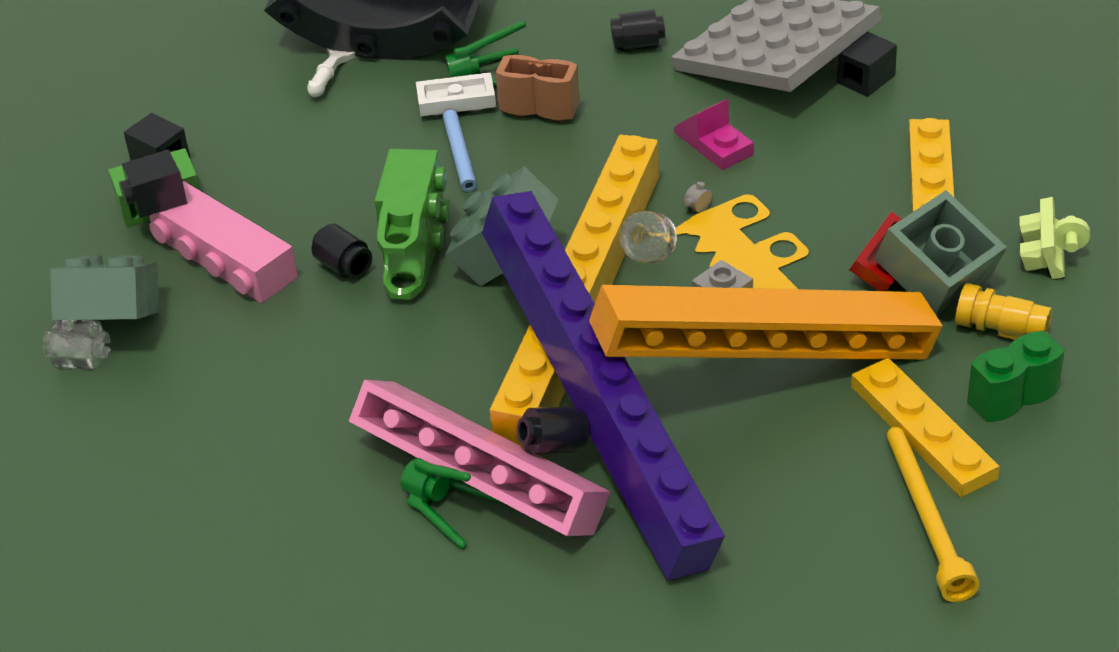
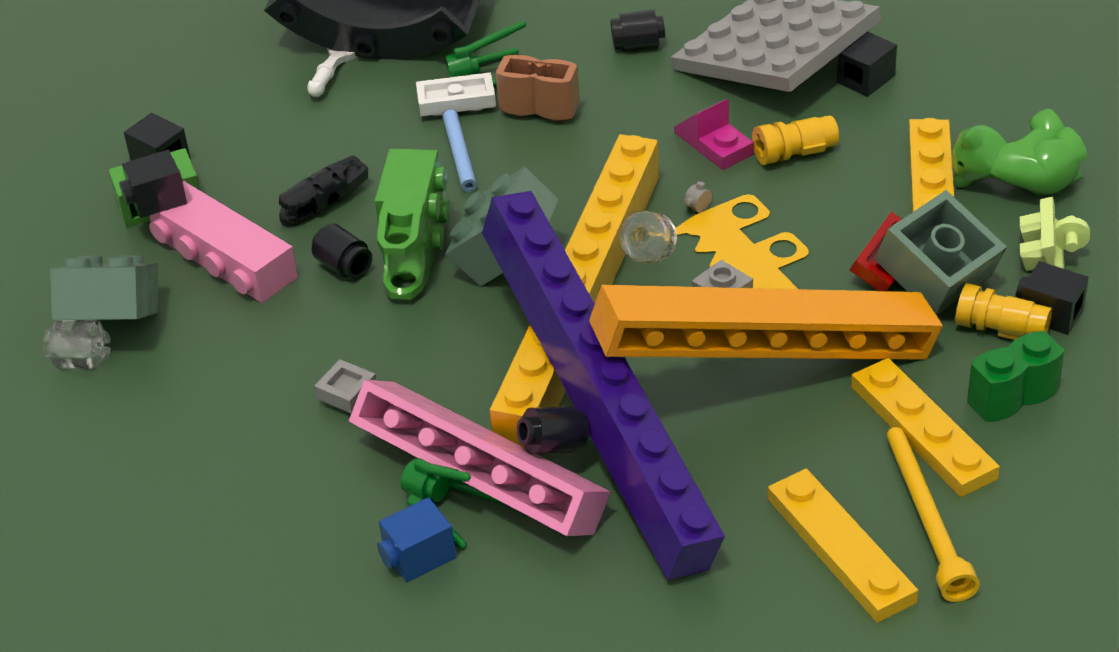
(321, 190): none -> black hinge
(342, 385): none -> light grey plate
(416, 540): none -> blue brick
(799, 137): none -> yellow axle
(842, 545): none -> yellow plate
(1039, 161): none -> bright green animal
(1056, 289): none -> black brick

